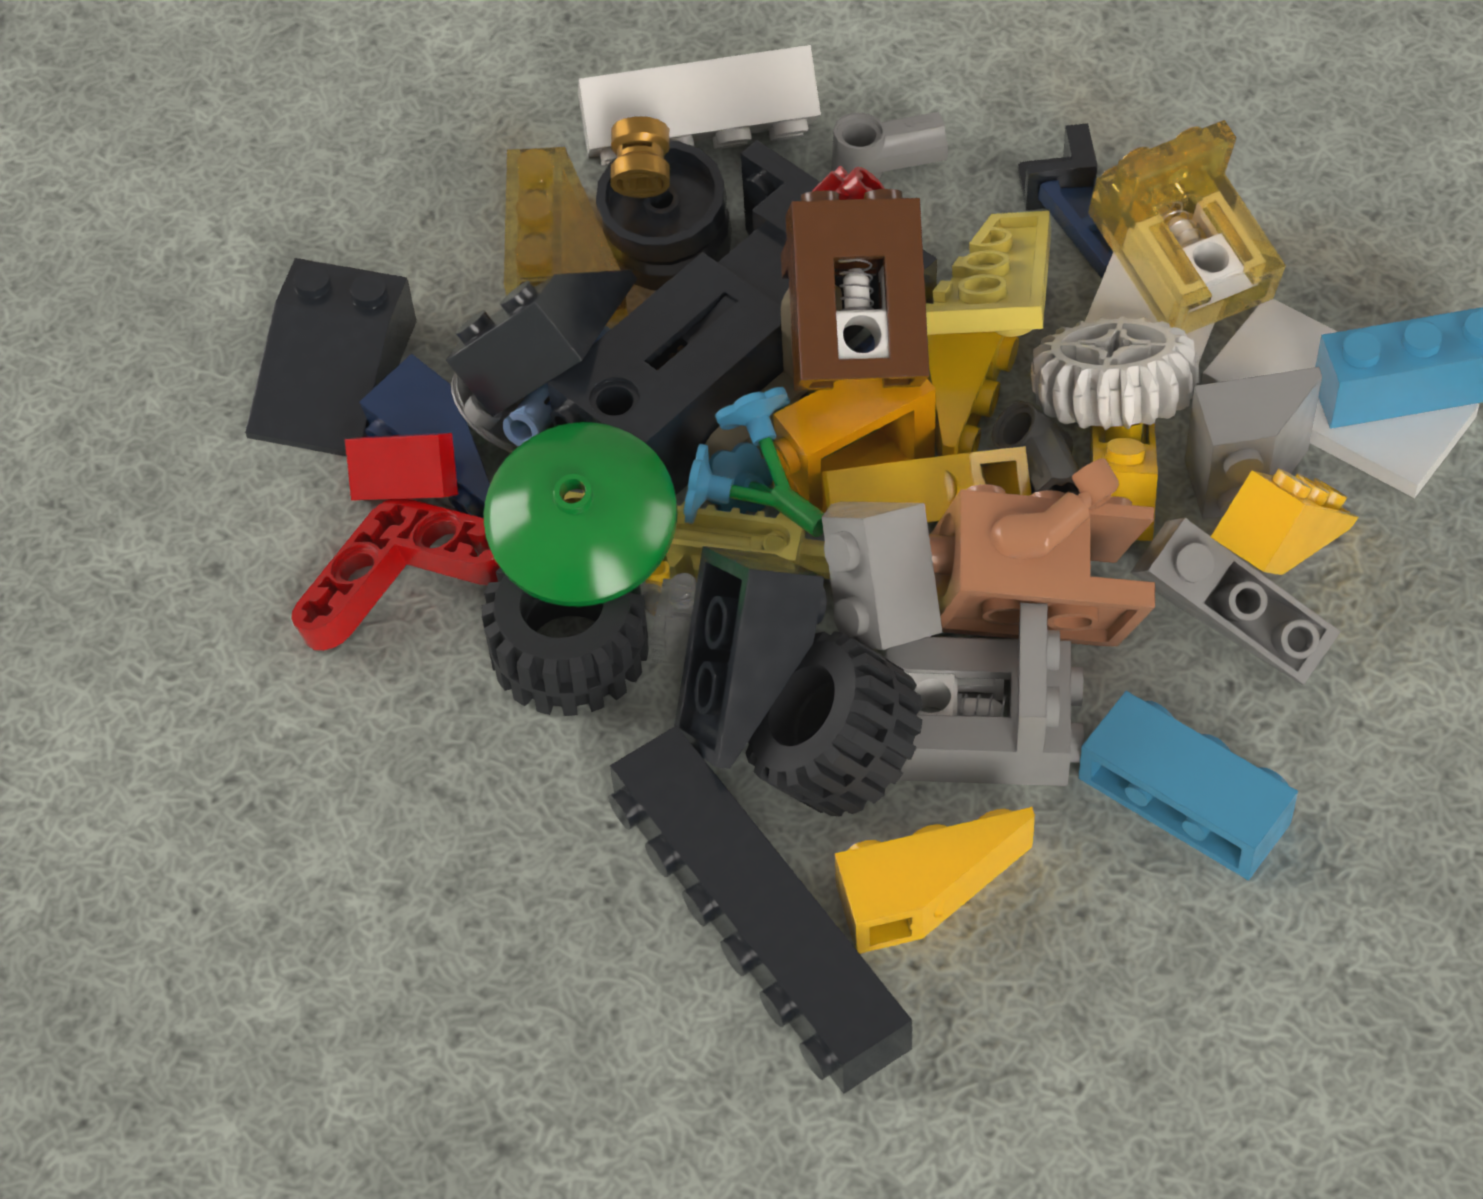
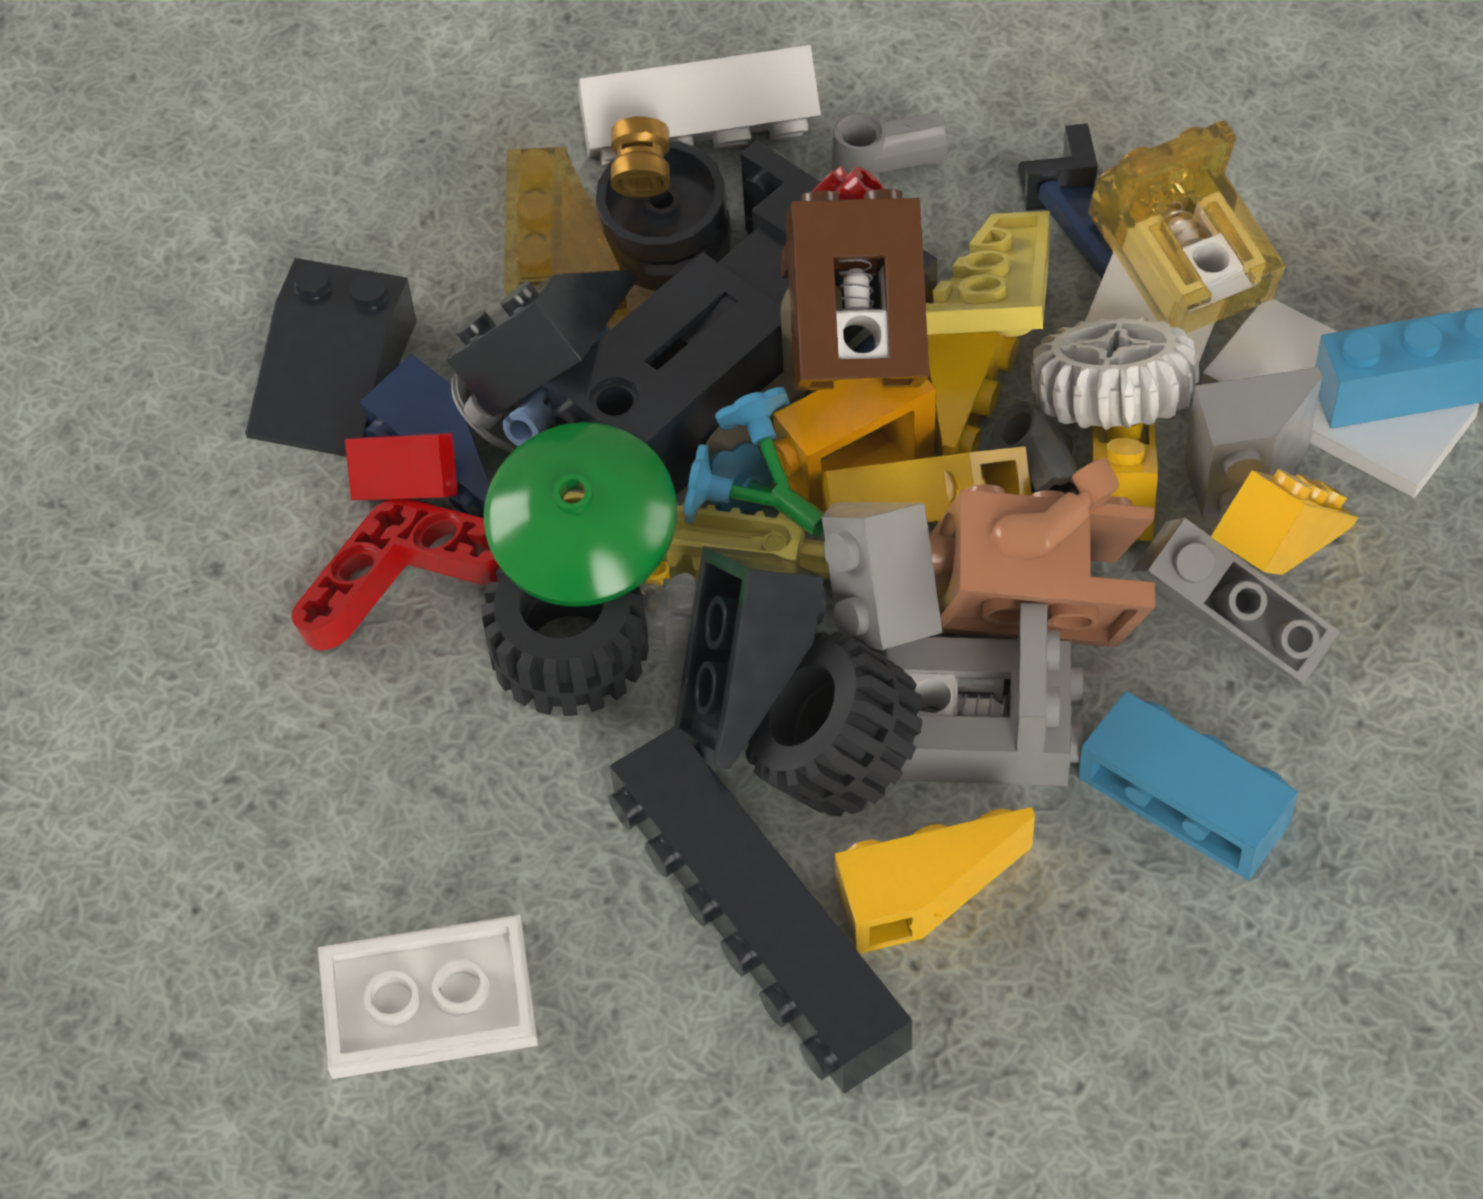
(426, 996): none -> white tile

